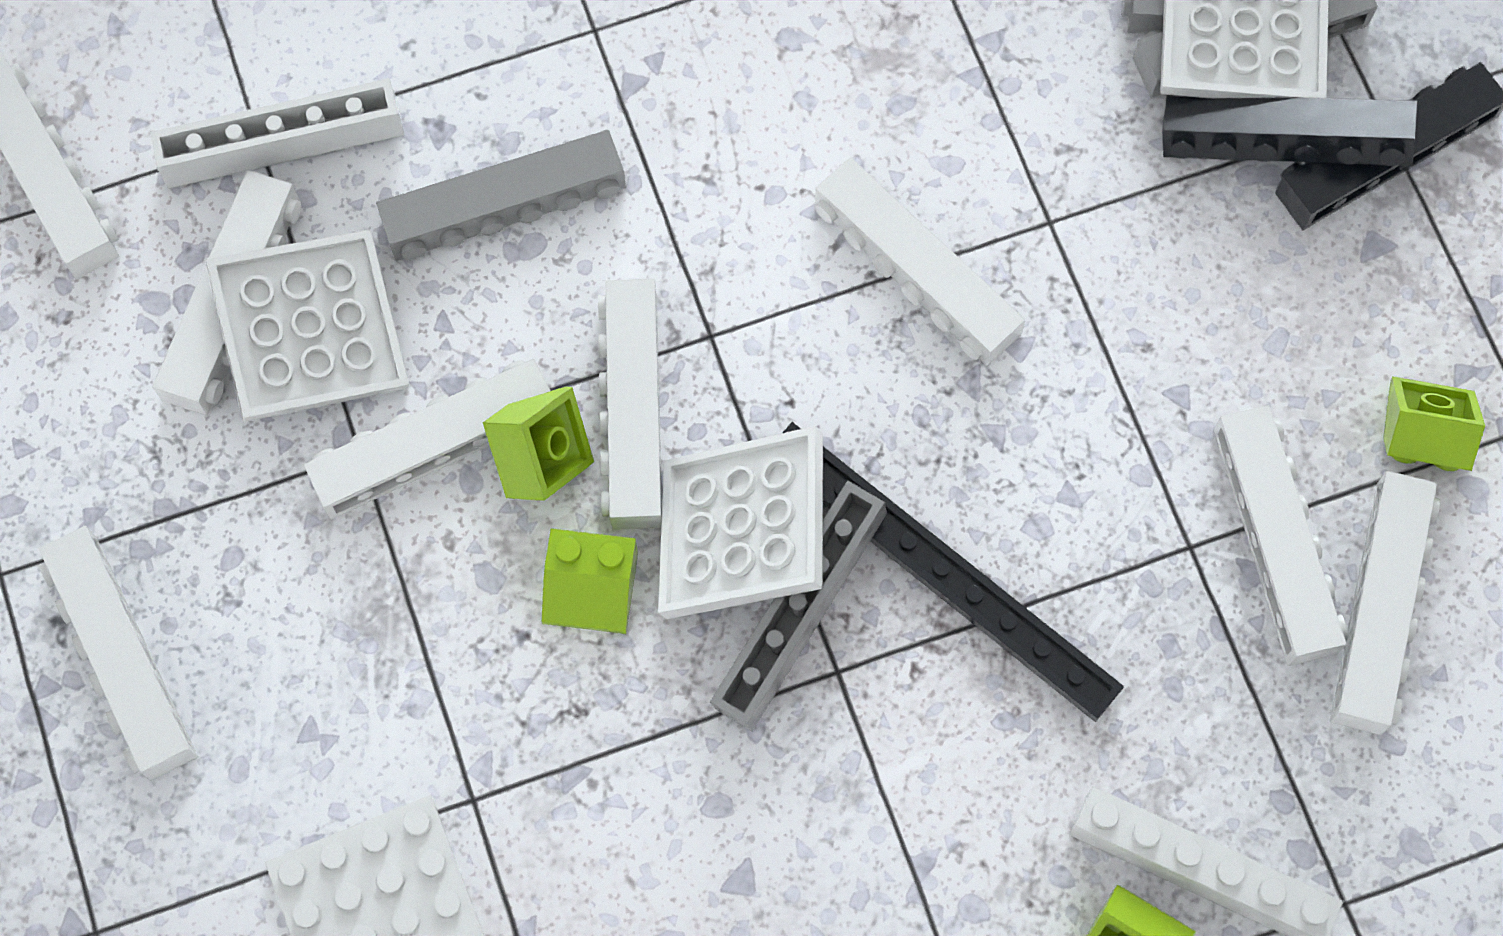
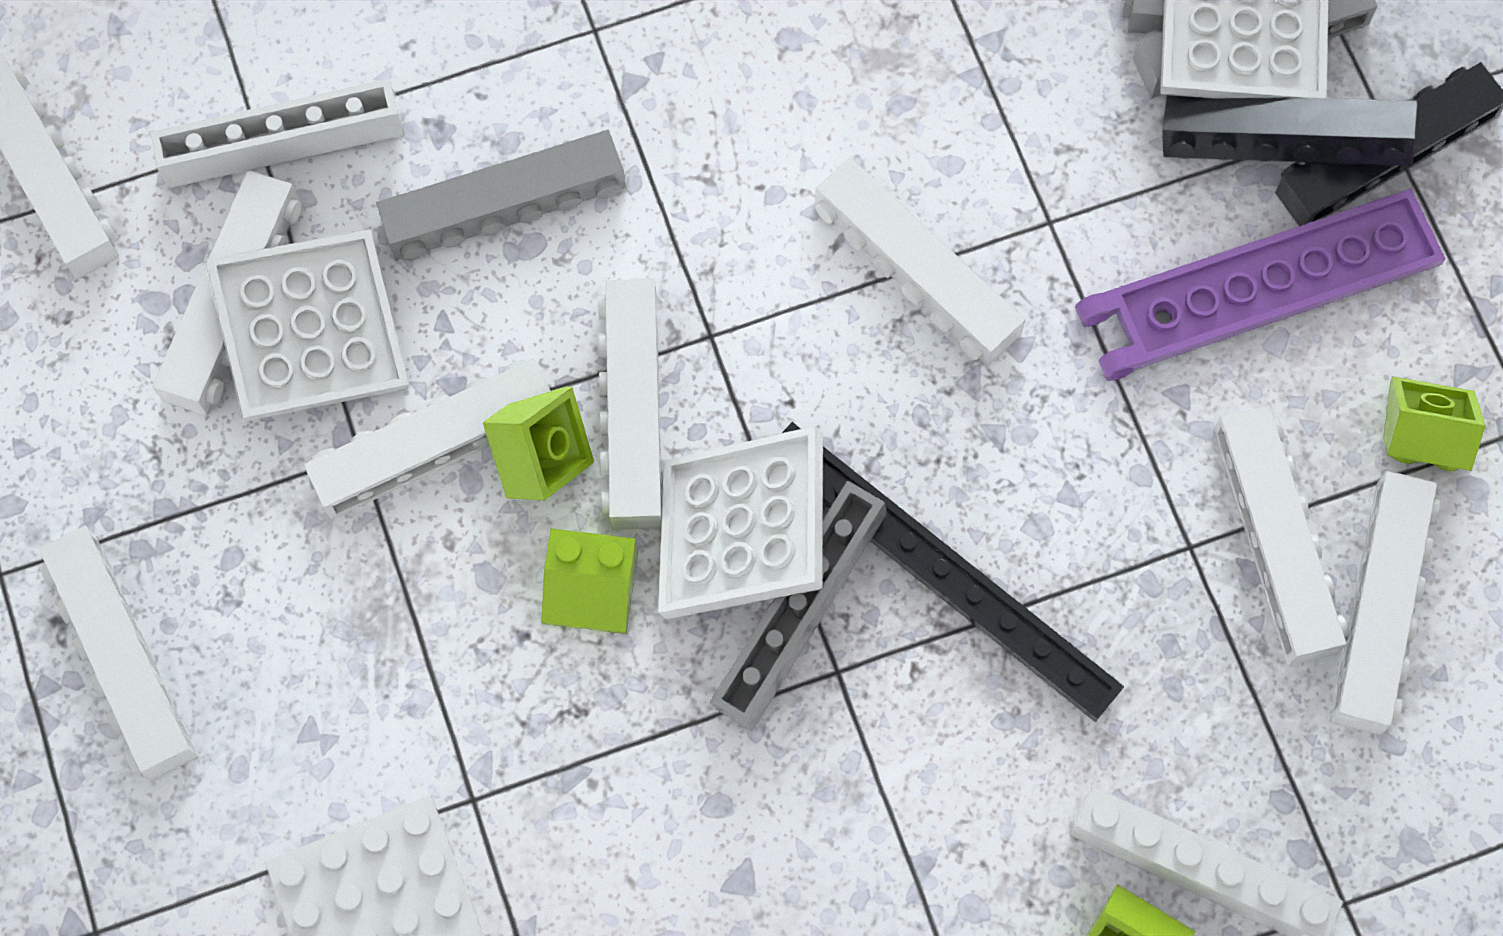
(1265, 281): none -> medium lavender hinge

